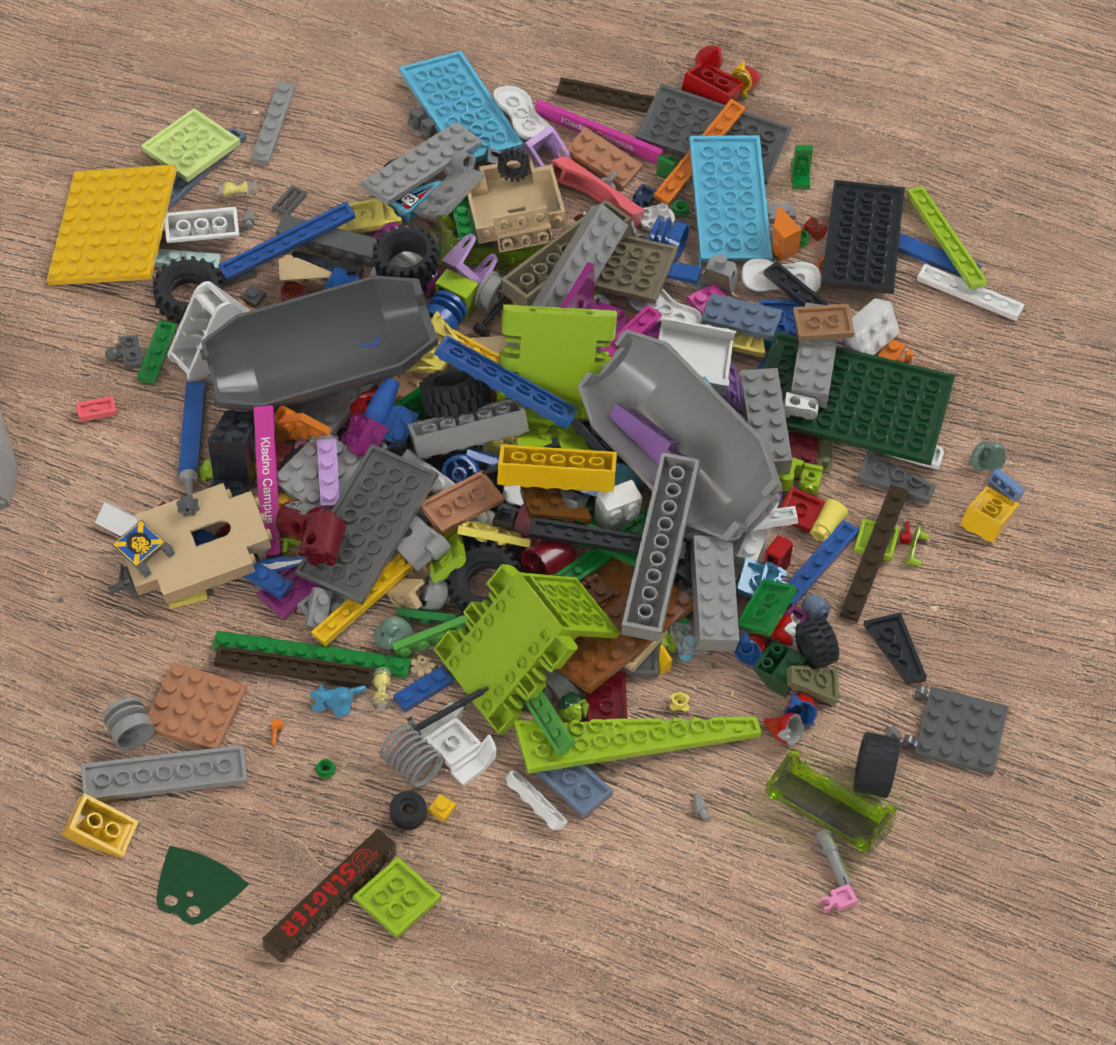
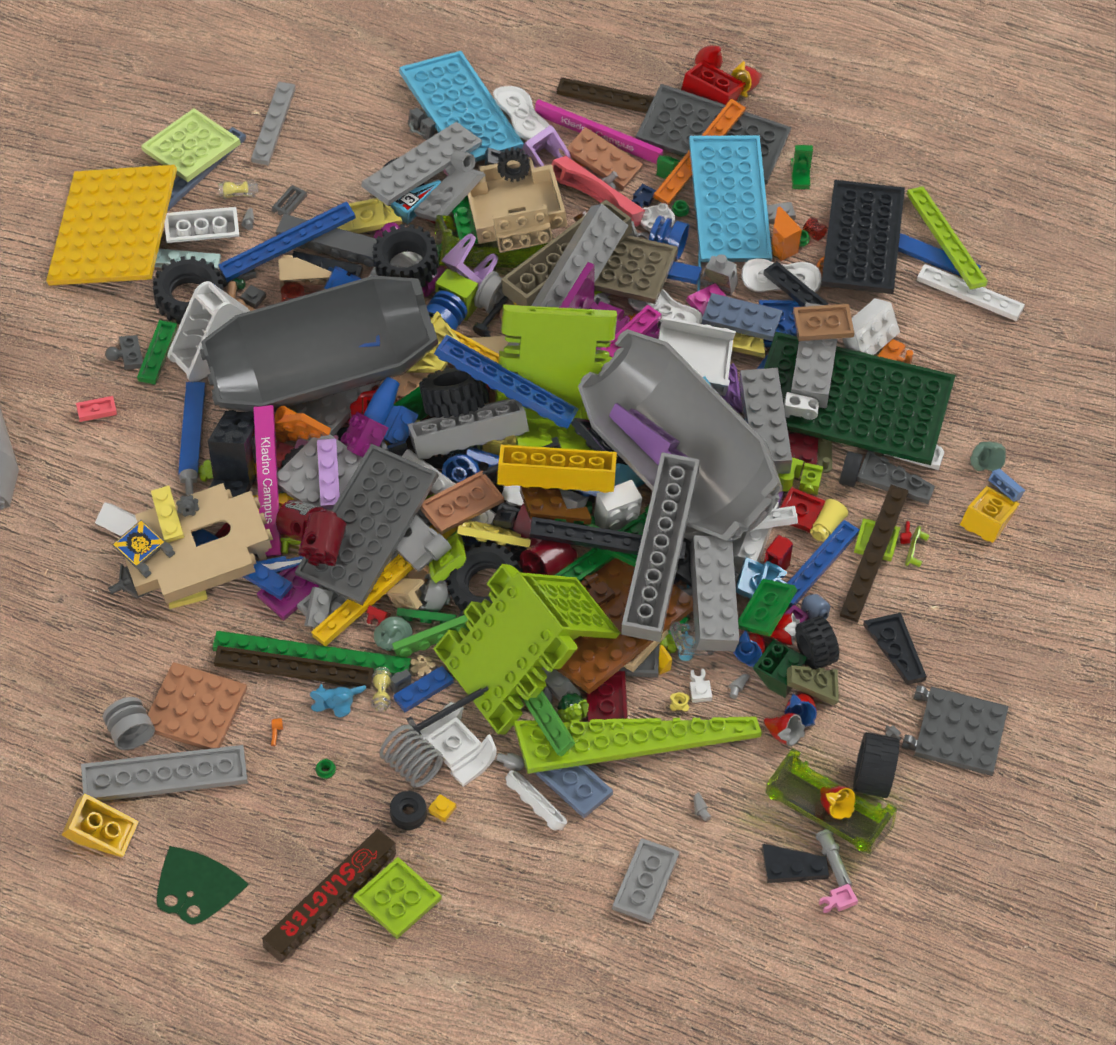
(167, 514): none -> light yellow plate
(234, 286): none -> arm
(375, 613): none -> red tile
(400, 681): none -> dark grey plate
(511, 761): none -> light grey cylinder
(645, 880): none -> light grey plate
(700, 689): none -> white plate
(737, 685): none -> light grey bar
(792, 865): none -> black wing
(838, 801): none -> yellow hat
(850, 469): none -> black tyre

